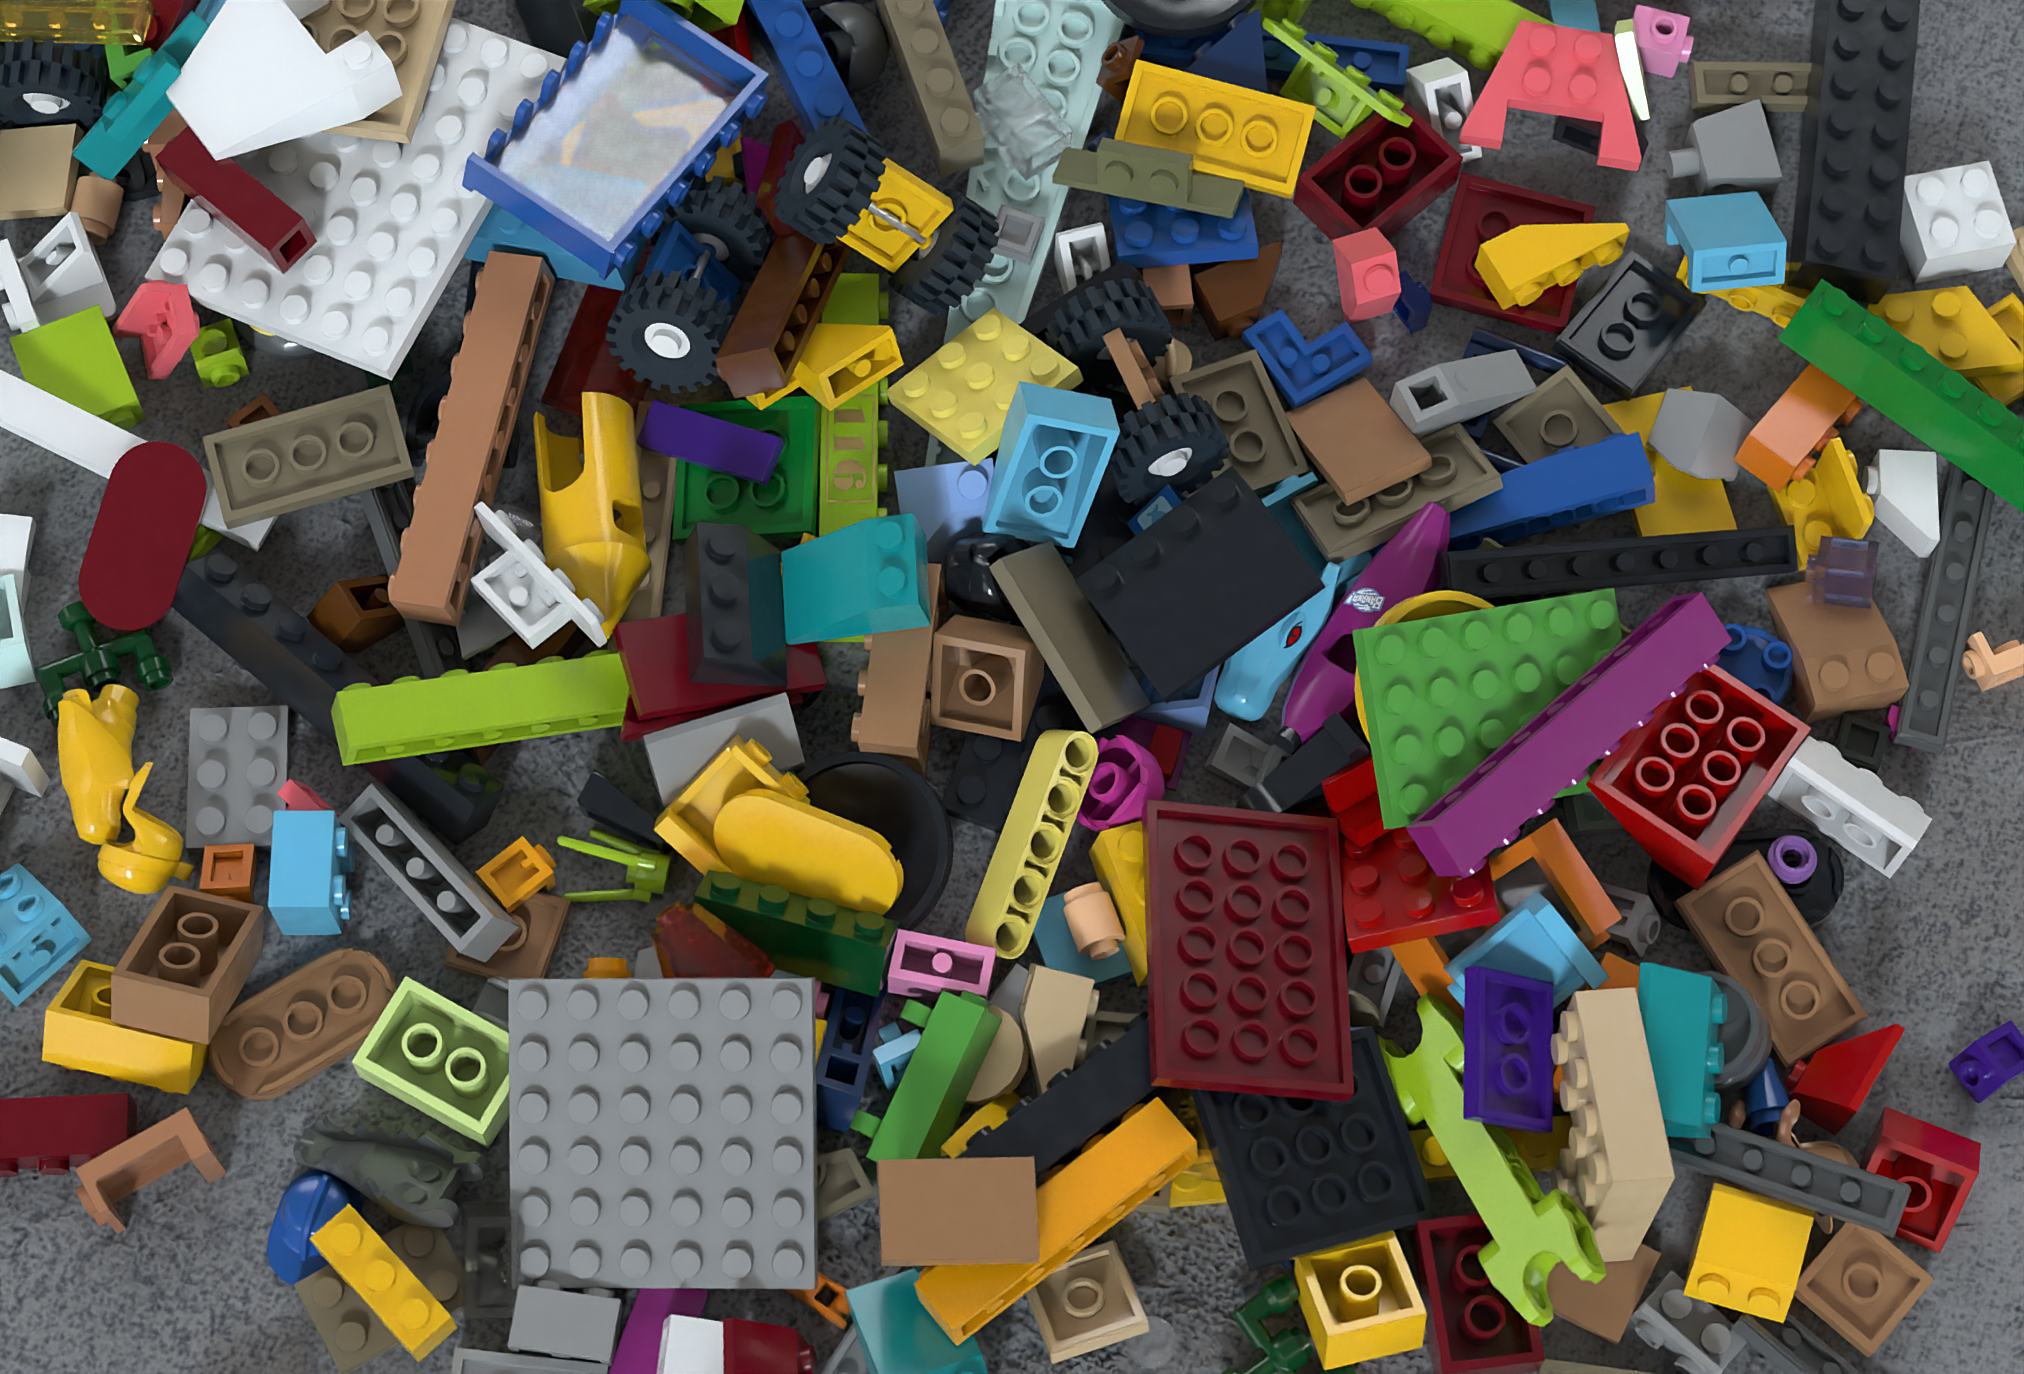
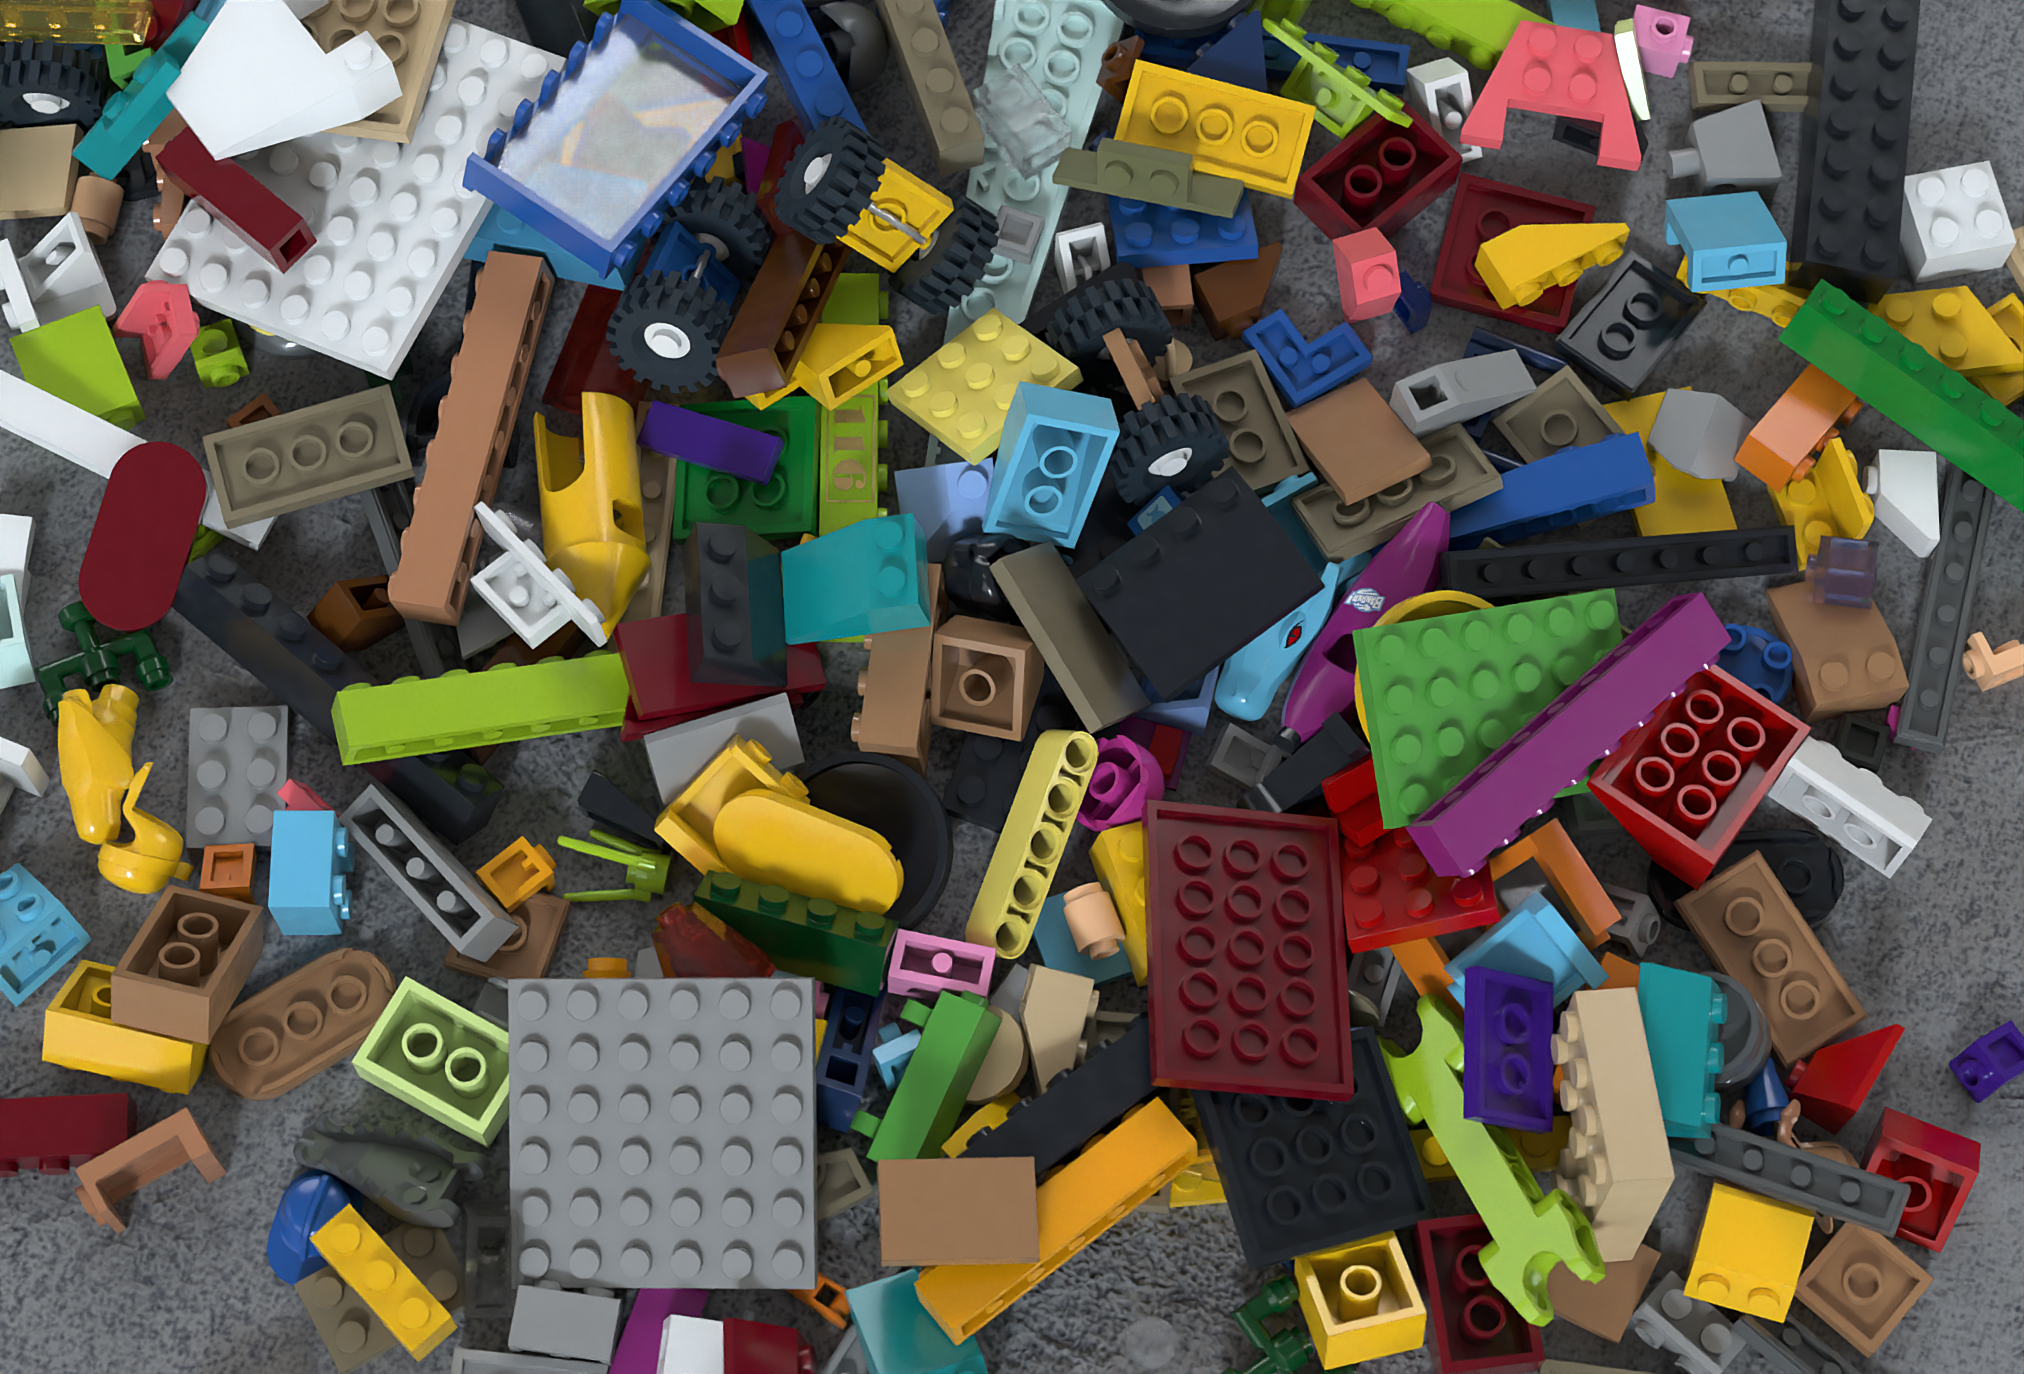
(1087, 1303): tan tile -> none
(1801, 850): medium lavender plate -> none

